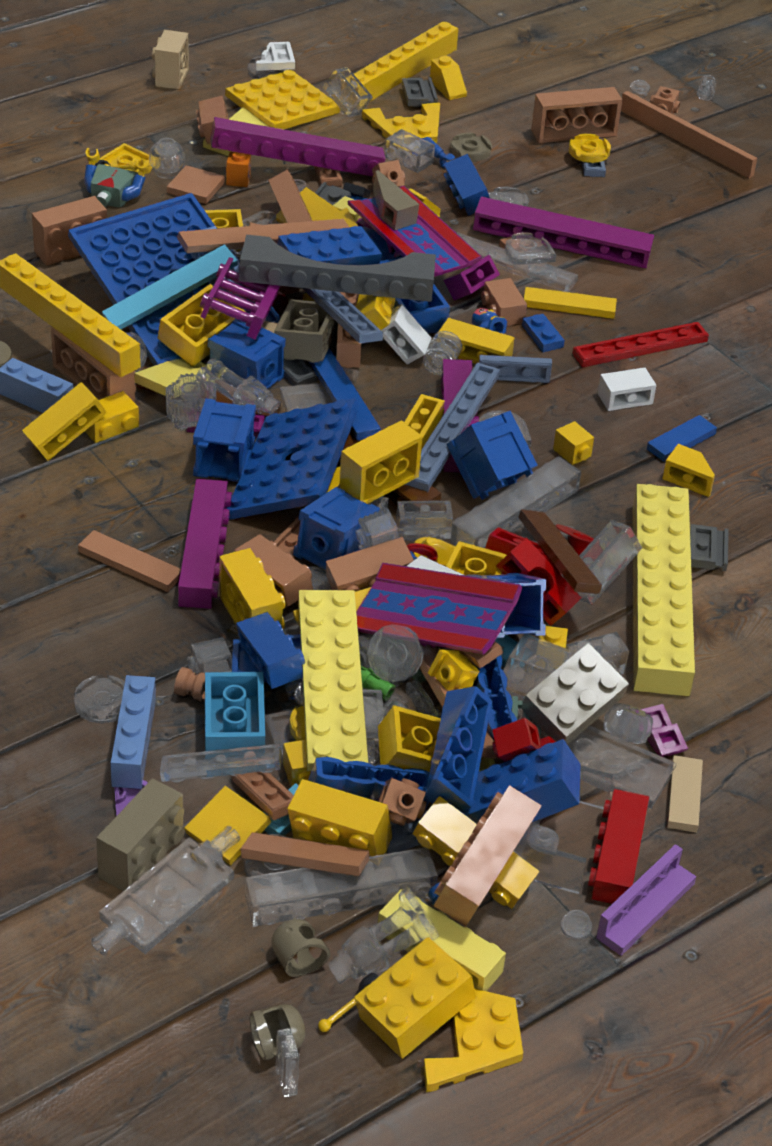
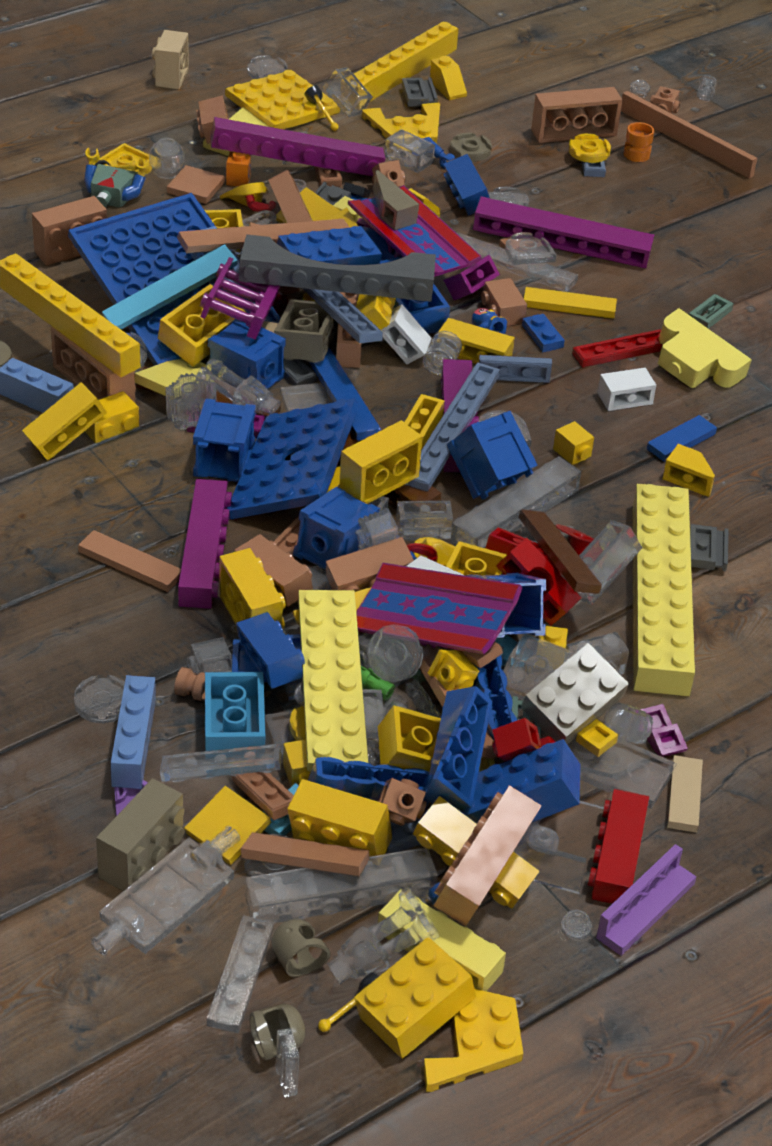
(240, 974): none -> clear plate
(250, 196): none -> yellow piece
(276, 57): white wing -> none
(315, 95): none -> hinge
(597, 737): none -> yellow plate
(638, 142): none -> orange wheel
(696, 353): none -> light yellow brick
(714, 313): none -> sand green tile

